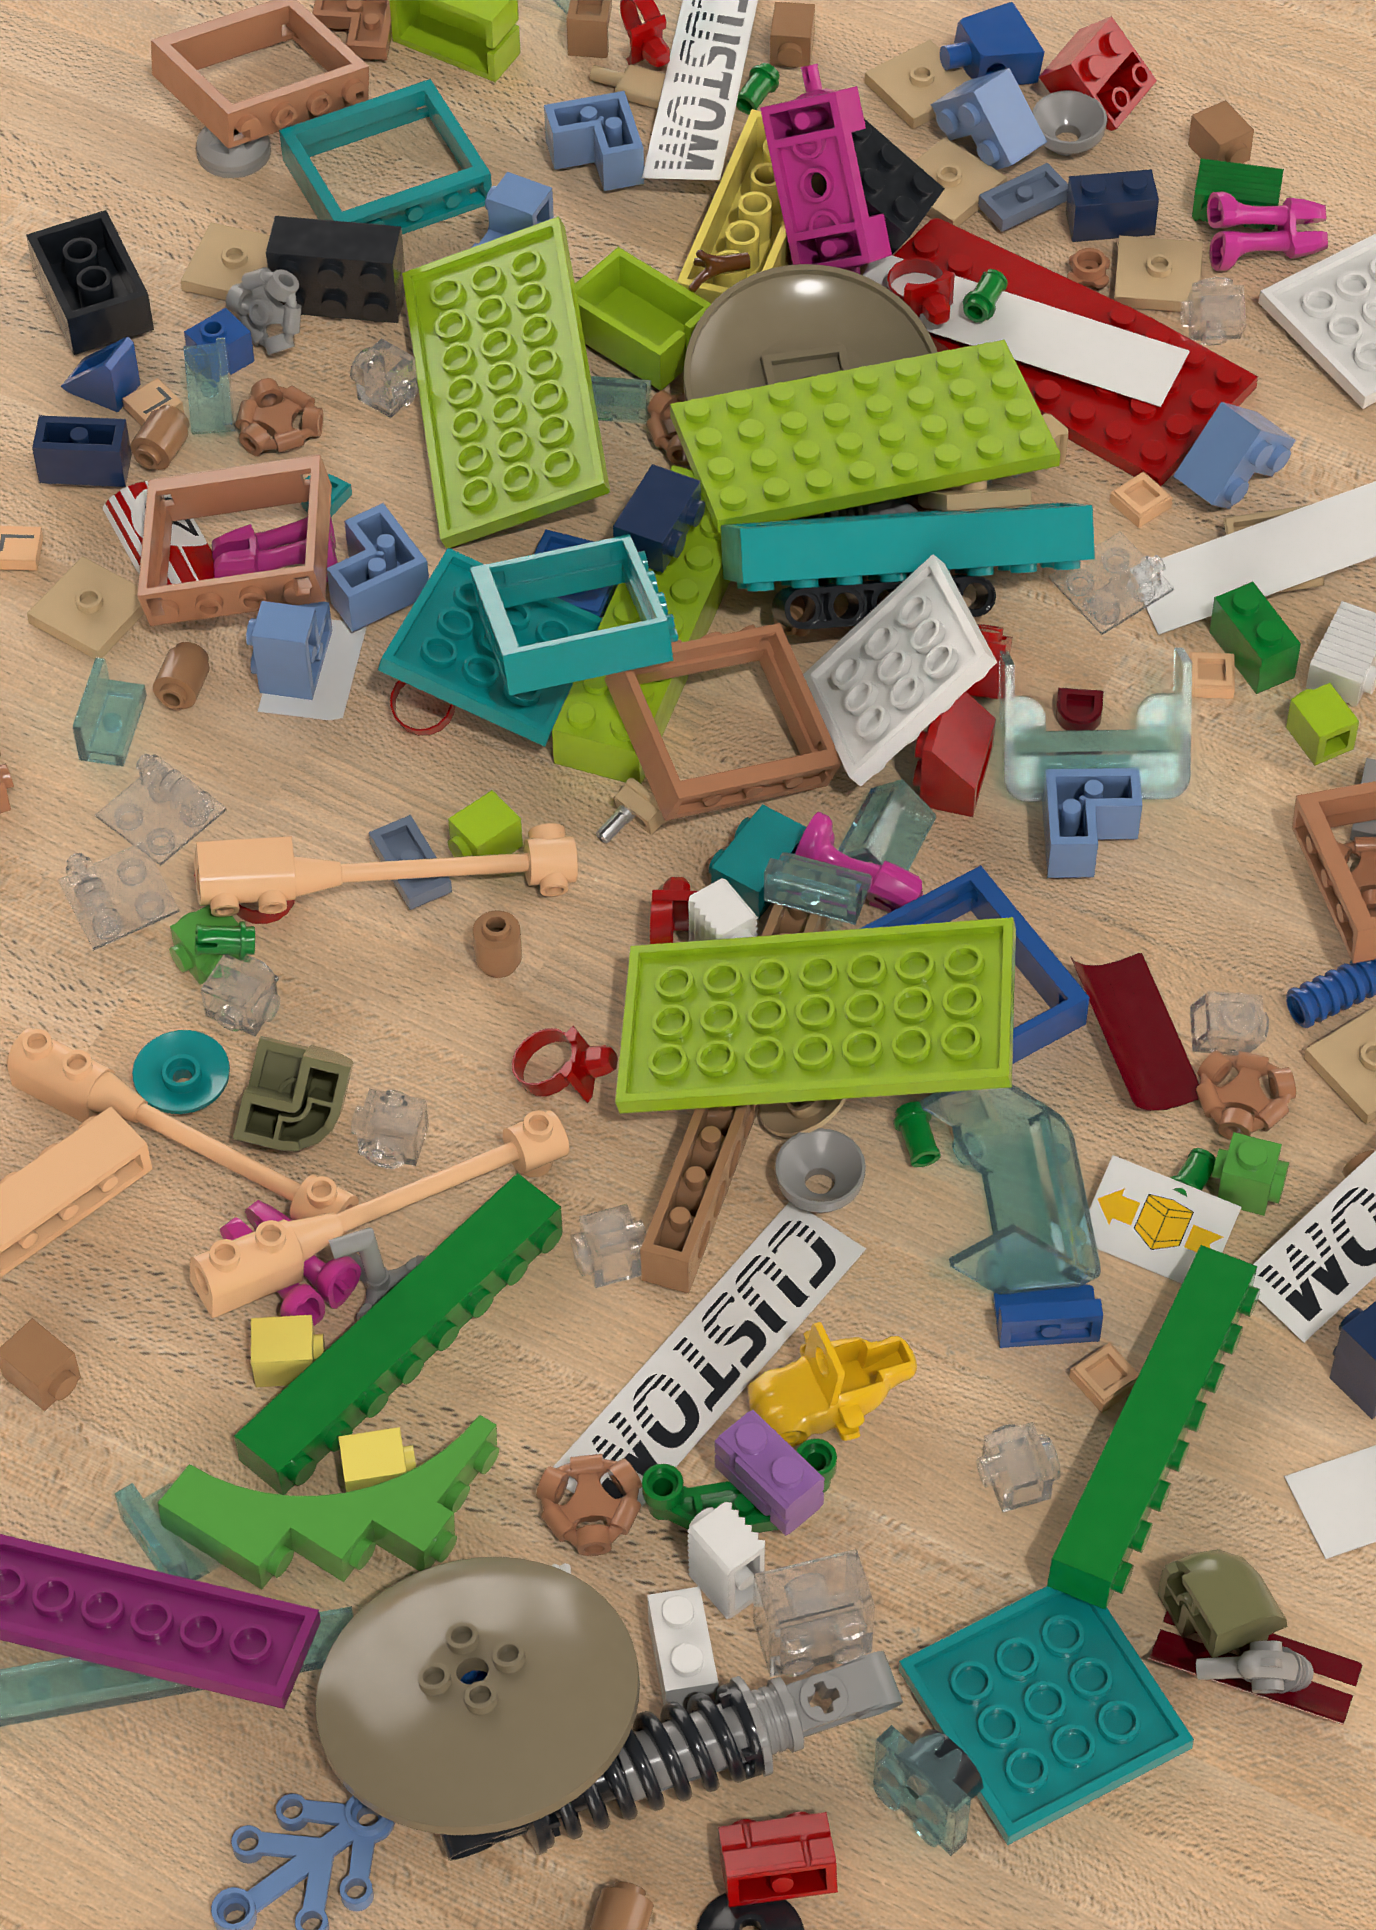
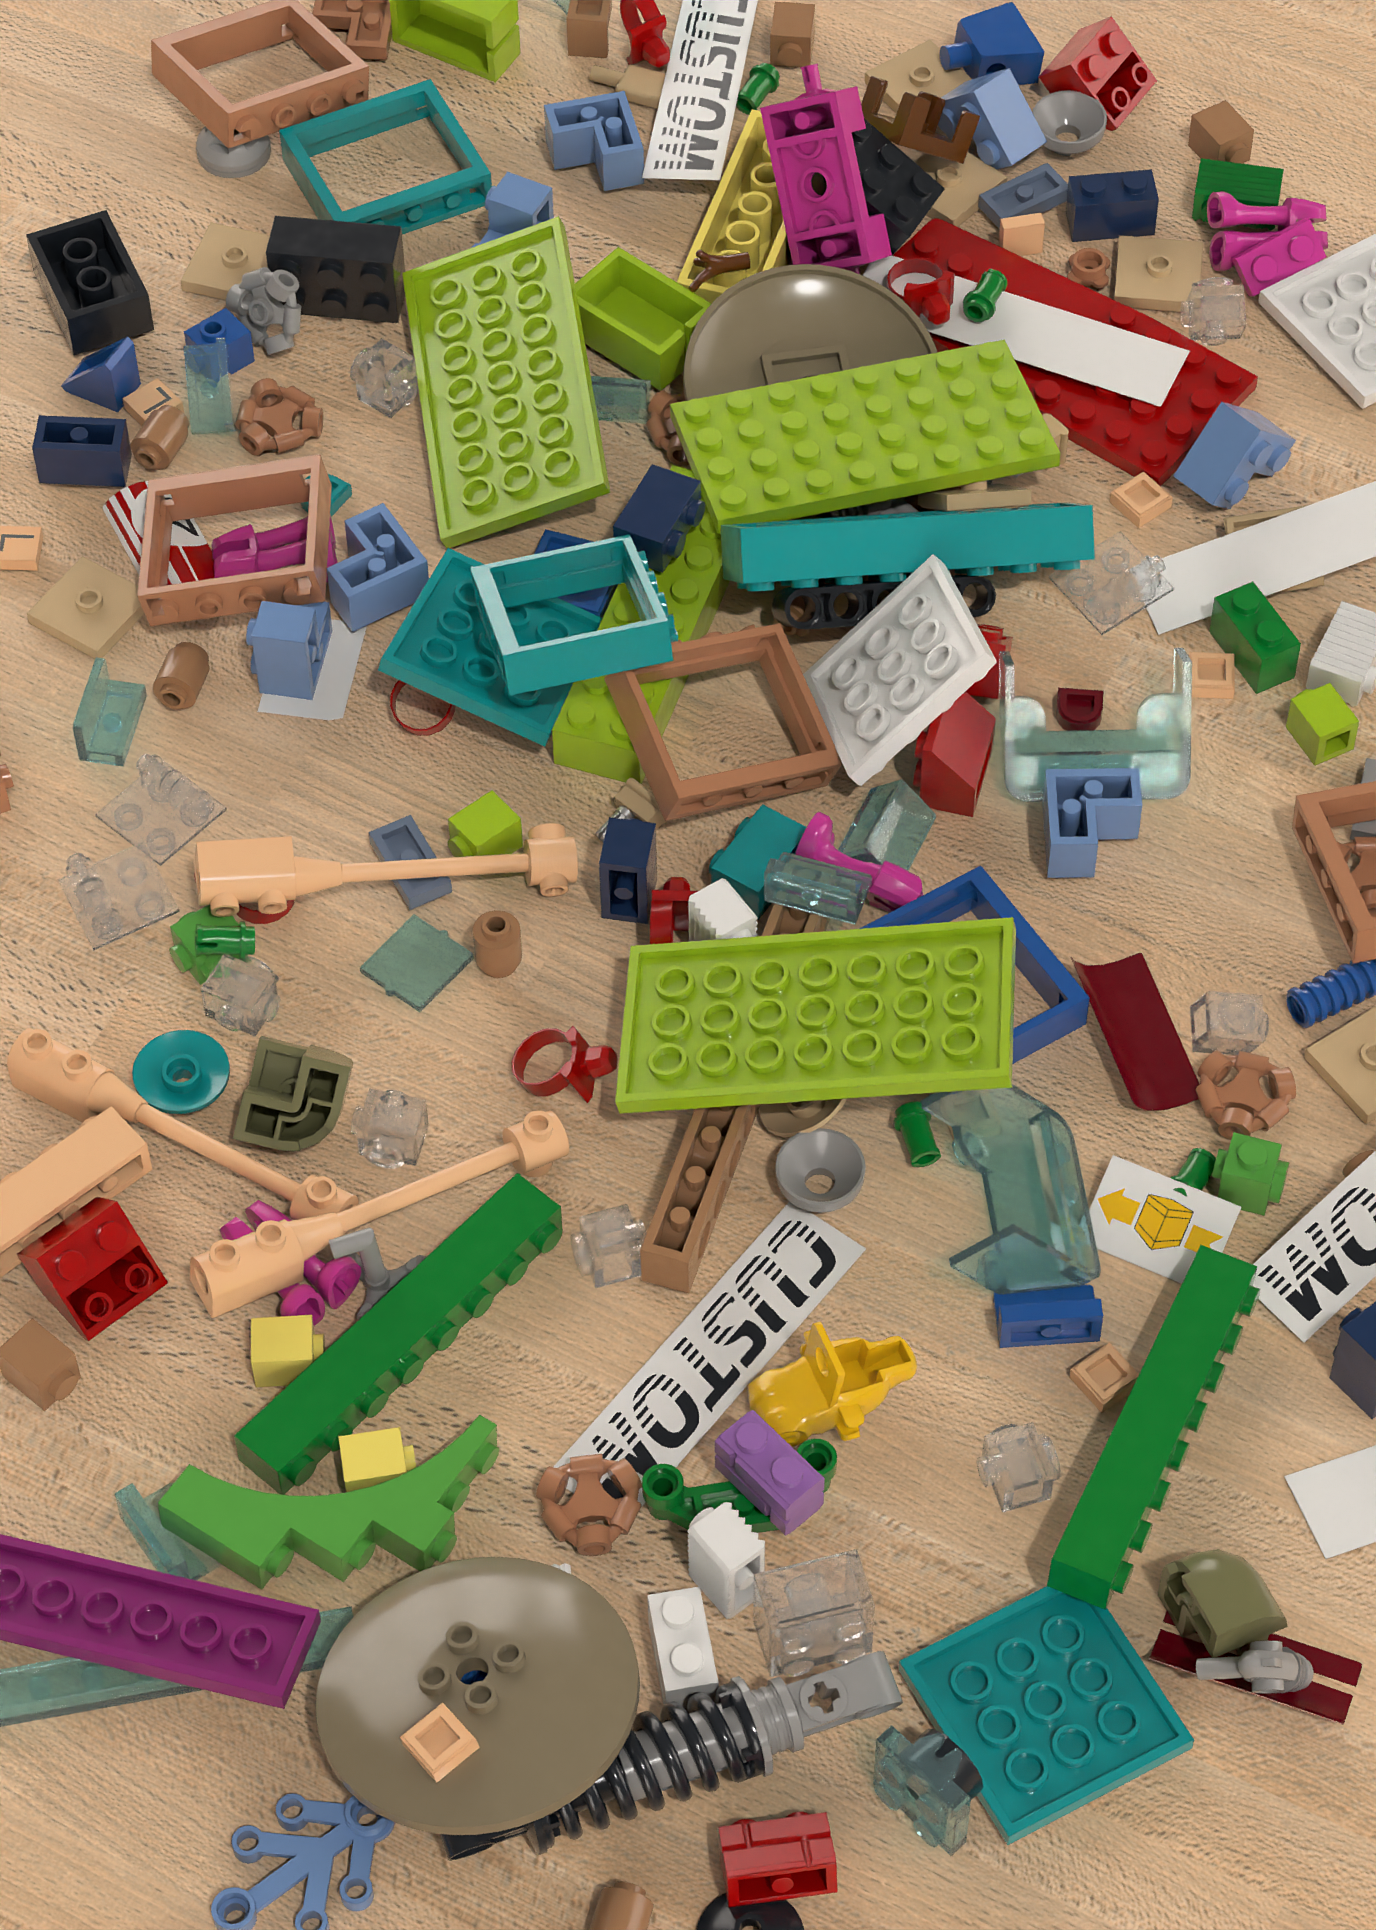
(93, 1267): none -> red slope
(416, 963): none -> clear light blue piece
(439, 1742): none -> light nougat tile
(628, 870): none -> dark blue brick
(917, 122): none -> reddish brown panel
(1022, 234): none -> light nougat tile
(1278, 256): none -> dark pink plate

